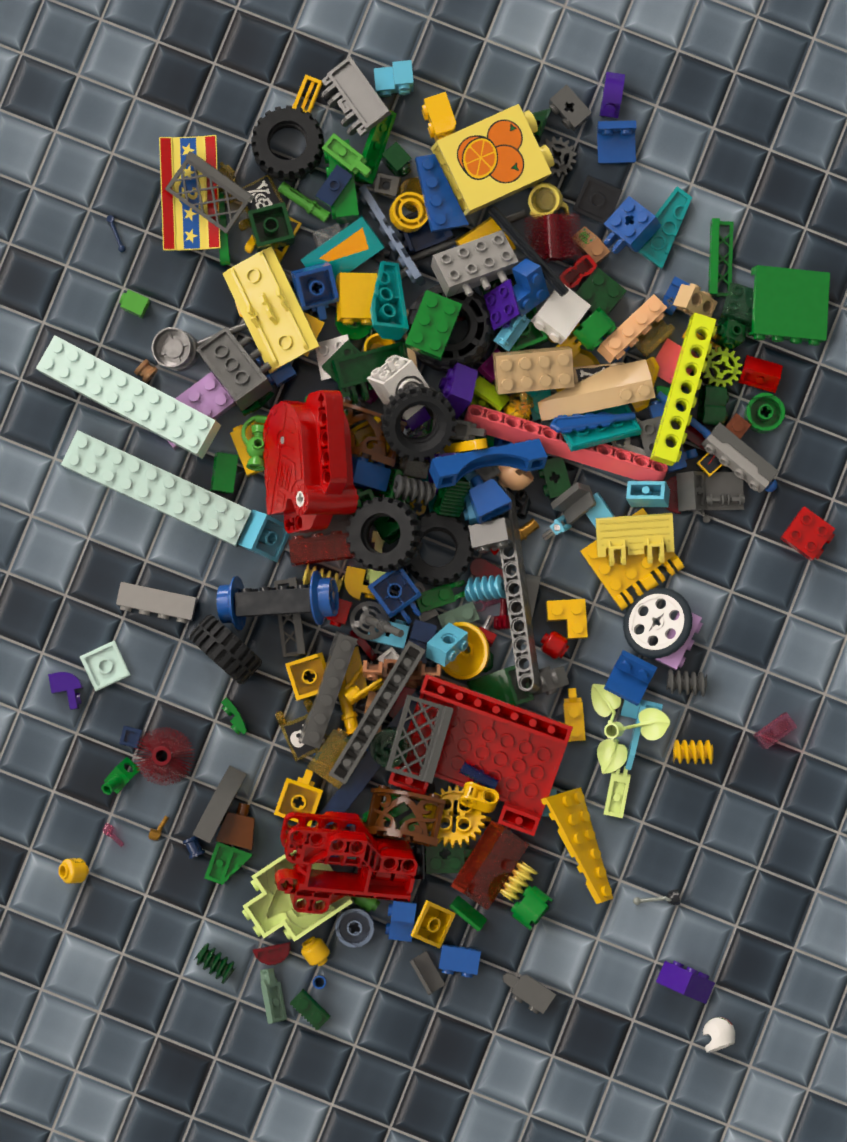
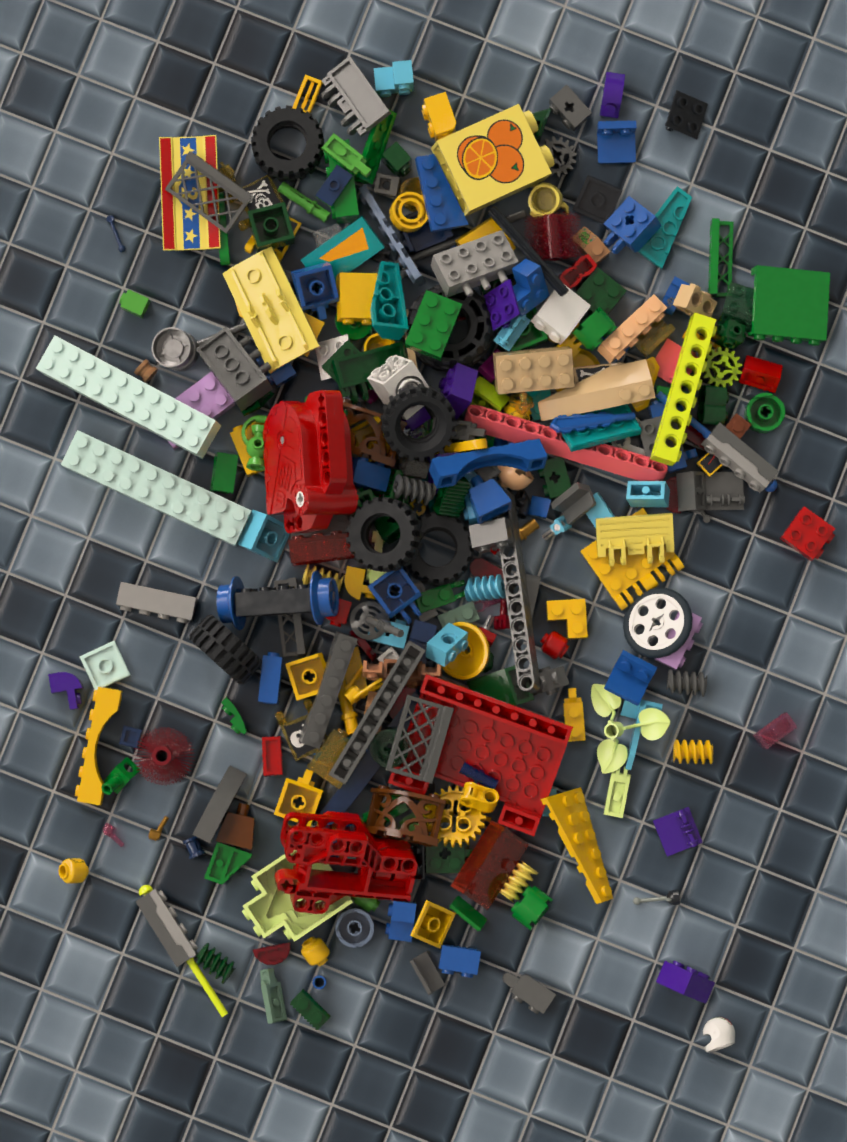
(106, 705): none -> yellow arch
(174, 937): none -> piece
(270, 678): none -> blue brick
(272, 756): none -> red tile
(539, 507): none -> blue slope
(677, 831): none -> dark purple hinge
(686, 115): none -> black hinge

